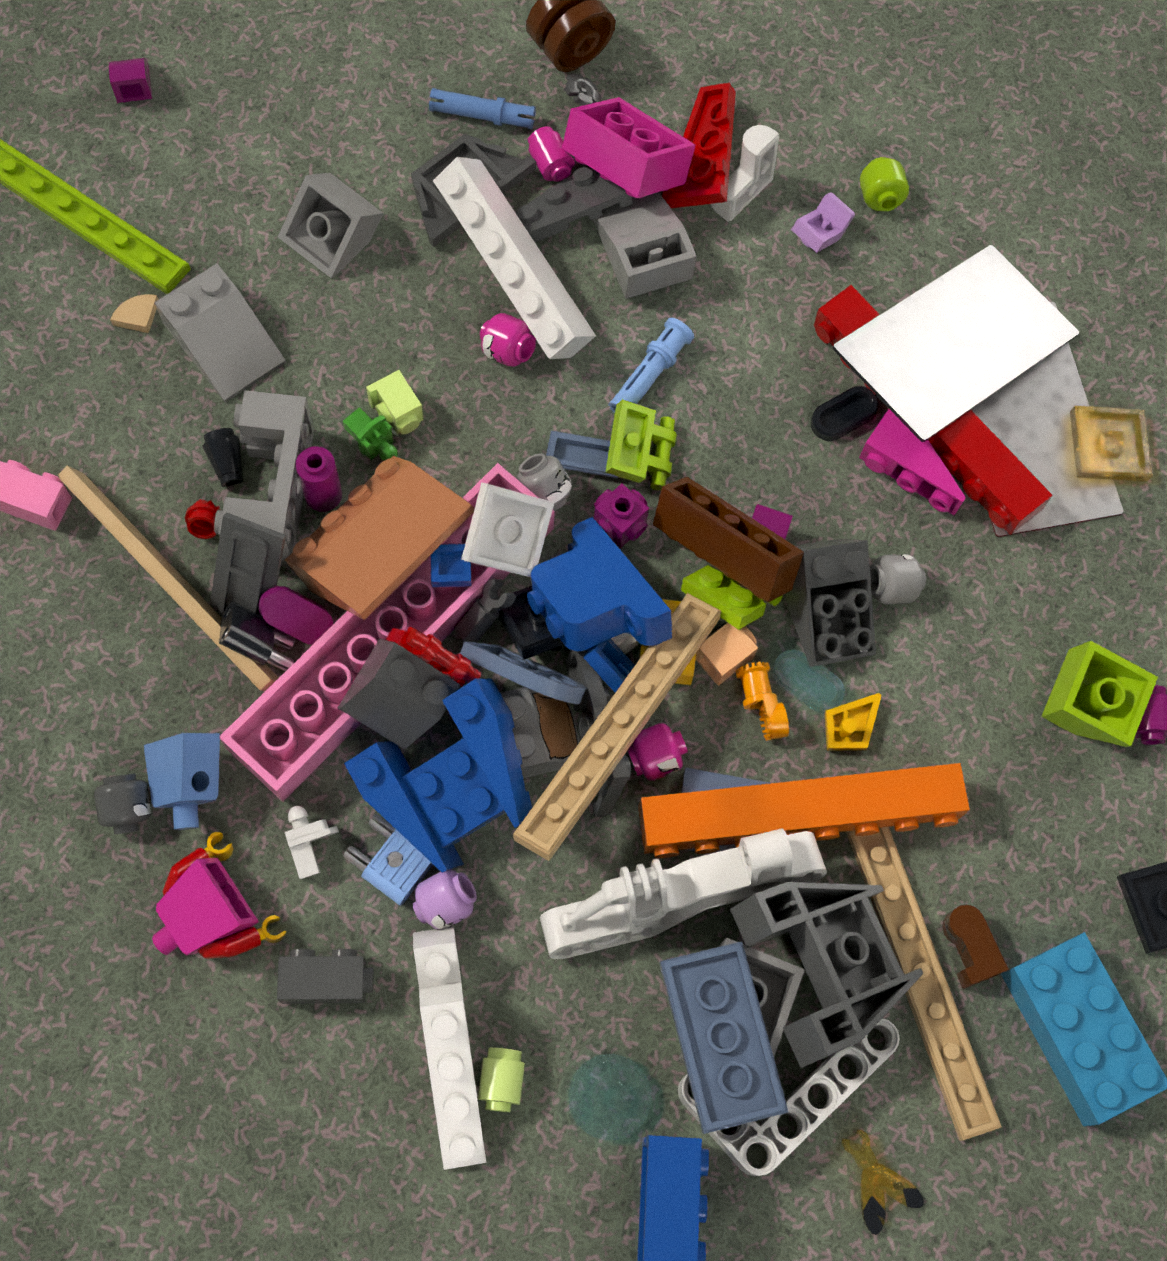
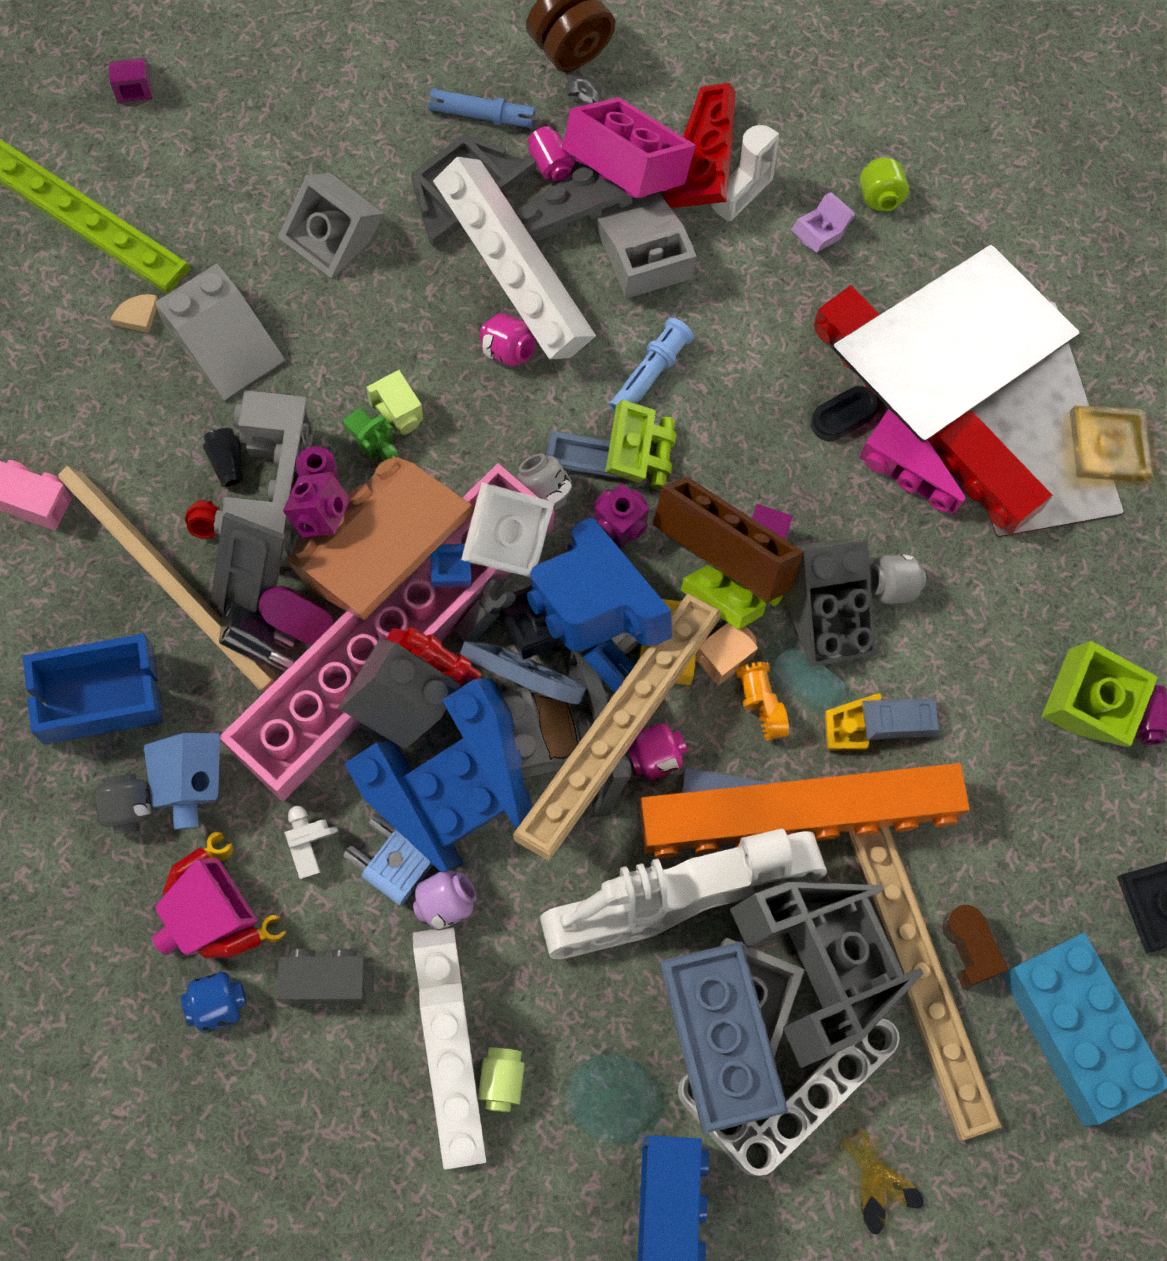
(92, 689): none -> blue piece
(213, 1002): none -> blue head
(316, 504): none -> magenta brick
(900, 719): none -> sand blue tile

